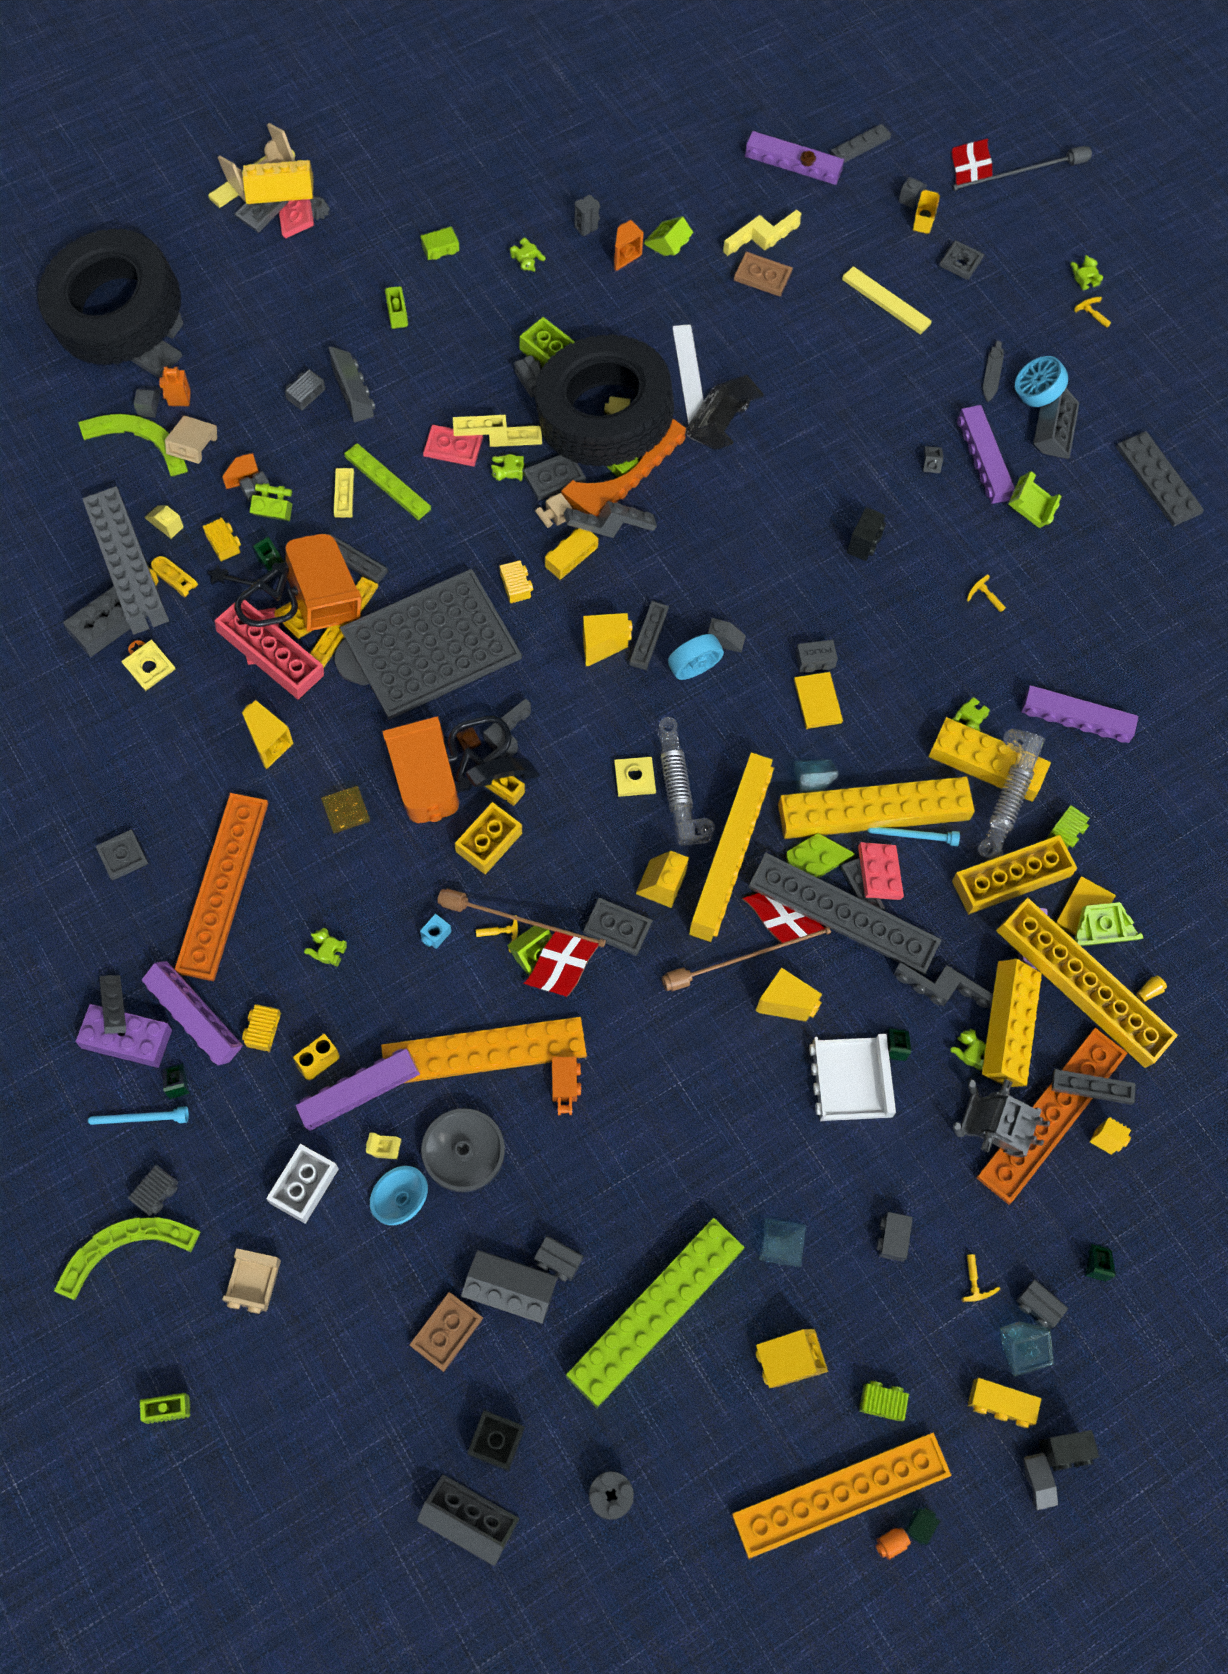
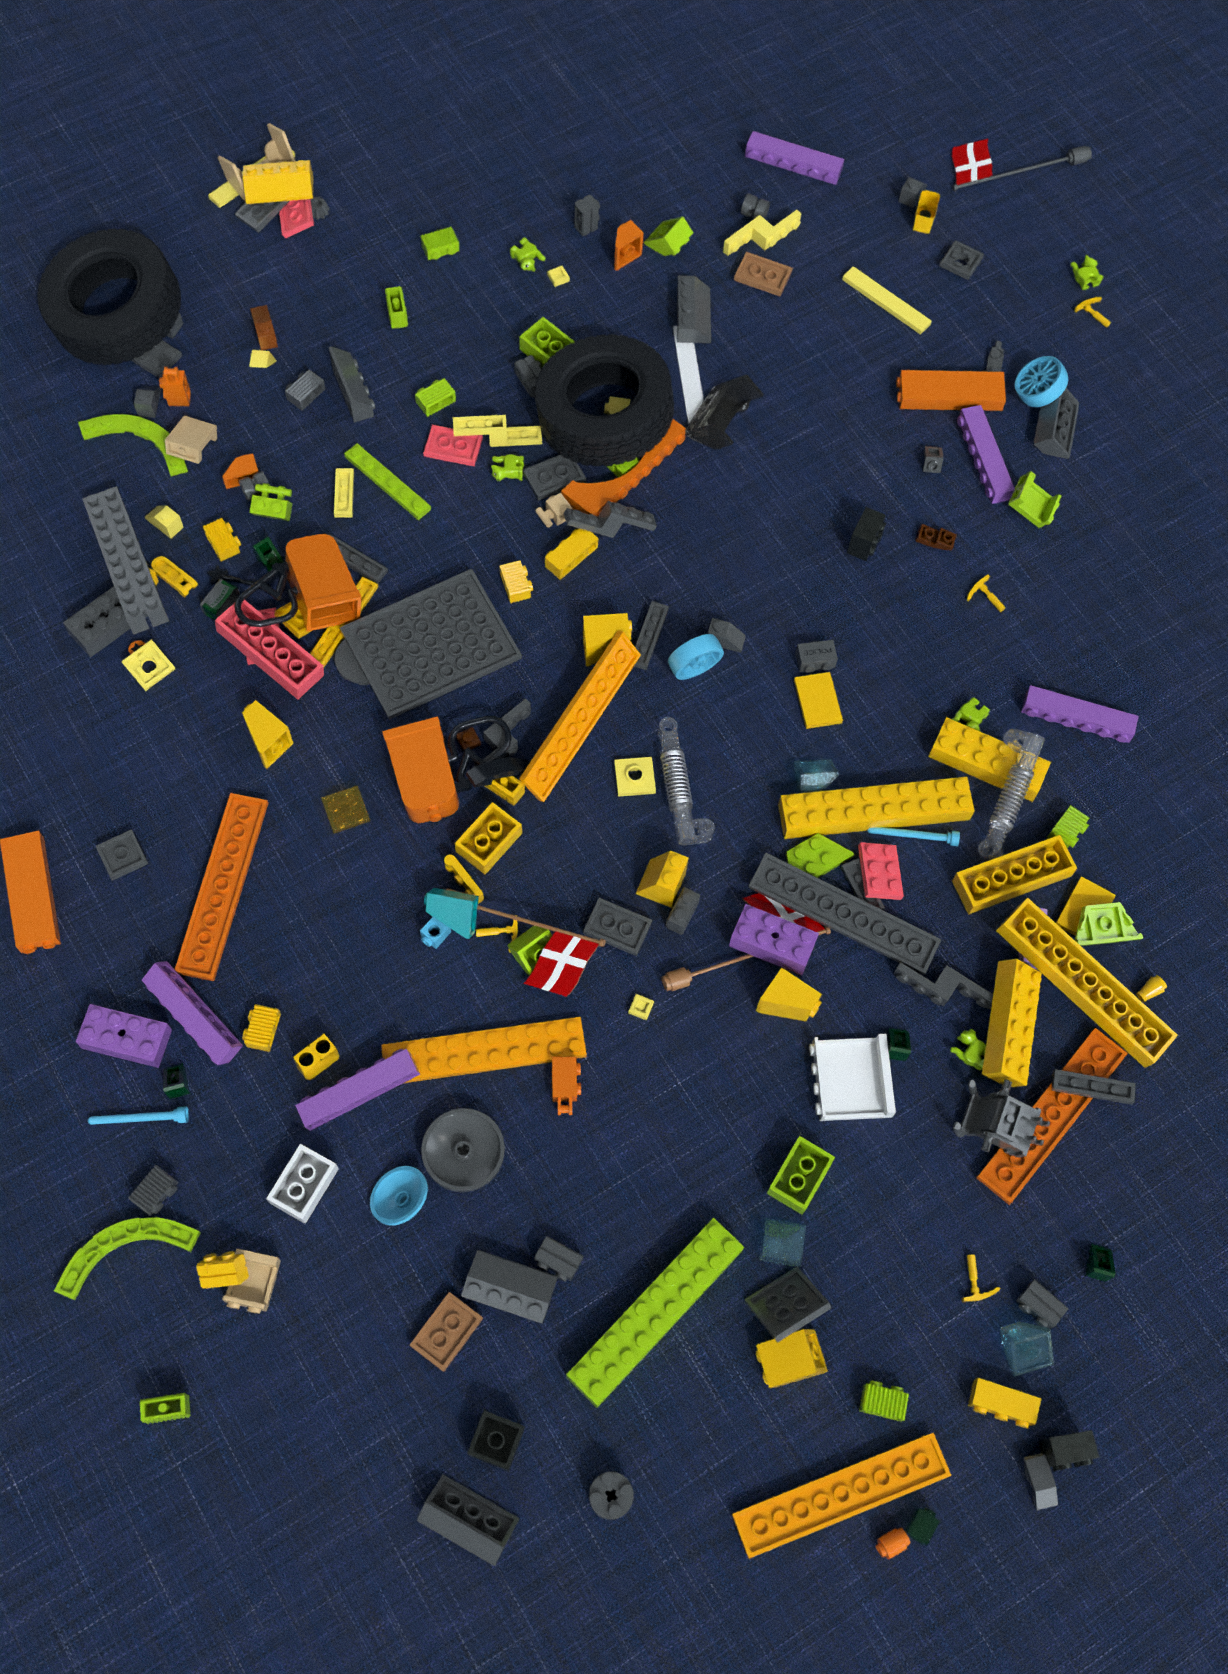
(30, 892): none -> orange brick
(112, 1004): dark grey plate -> none
(219, 599): none -> dark grey piece
(222, 1270): none -> yellow brick
(261, 359): none -> light yellow sticker
(264, 327): none -> dark orange slope
(329, 947): lime animal -> none
(383, 1146): light yellow bracket -> none
(435, 397): none -> lime brick
(453, 909): none -> teal slope
(462, 877): none -> yellow plate
(558, 276): none -> light yellow tile
(580, 716): none -> light orange plate
(641, 1007): none -> light yellow tile
(682, 911): none -> dark grey brick
(693, 310): none -> dark grey slope
(732, 848): yellow brick -> none
(755, 207): none -> dark grey wheel
(773, 939): none -> medium lavender brick
(787, 1304): none -> dark grey plate
(800, 1175): none -> lime brick
(808, 158): reddish brown plate -> none
(861, 143): dark grey plate -> none
(894, 1237): dark grey brick -> none
(934, 538): none -> reddish brown slope
(951, 390): none -> orange brick
(1111, 1136): yellow brick -> none
(1159, 478): dark grey plate -> none

